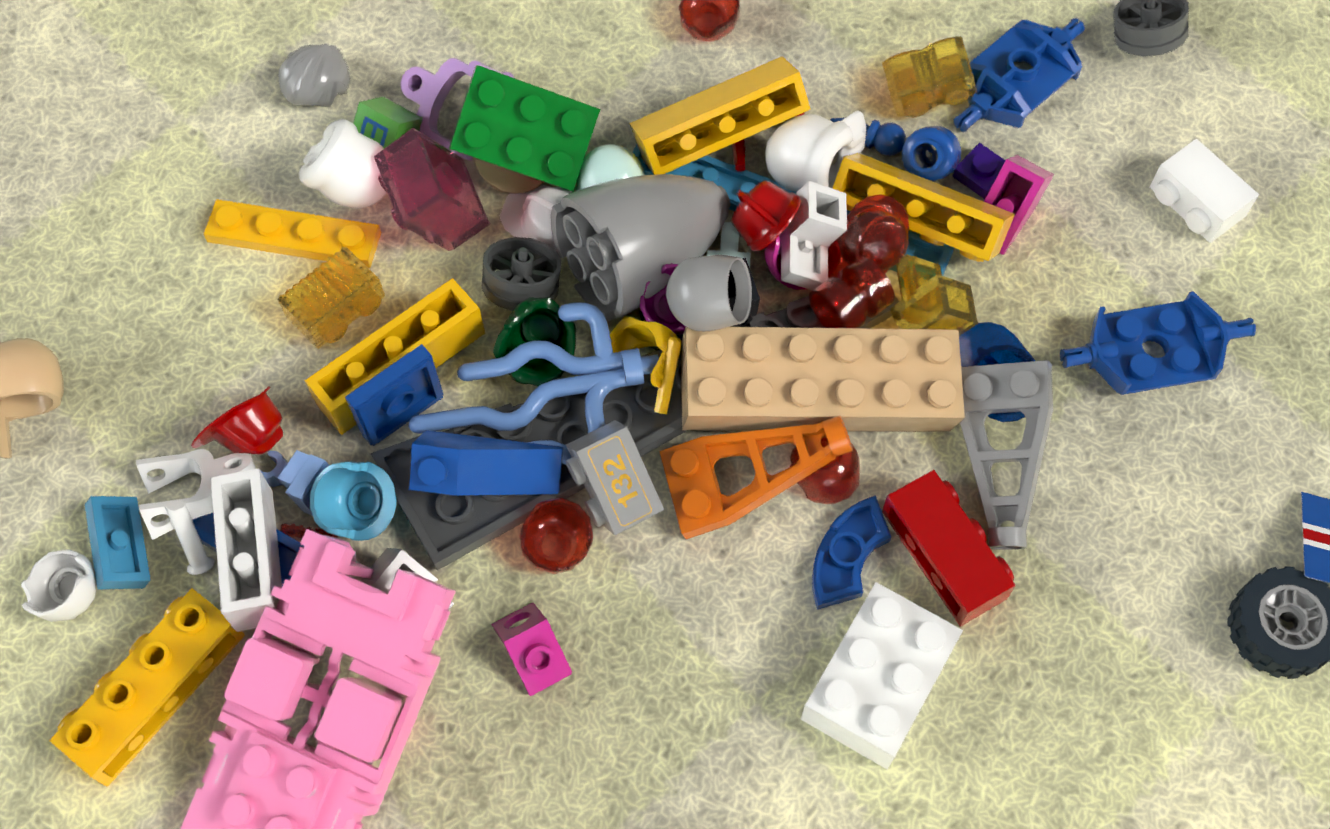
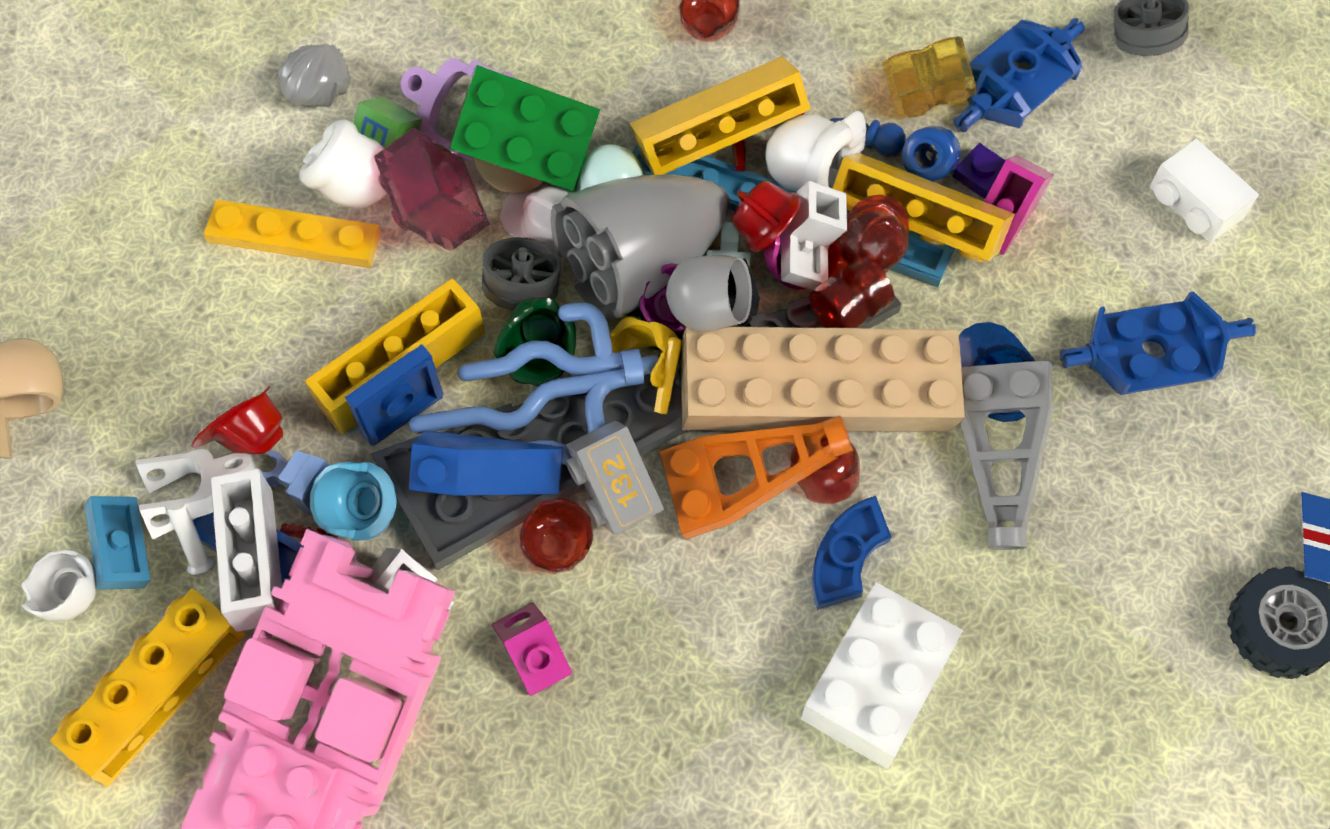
(332, 298): clear yellow brick -> none
(932, 299): clear yellow brick -> none
(948, 547): red brick -> none

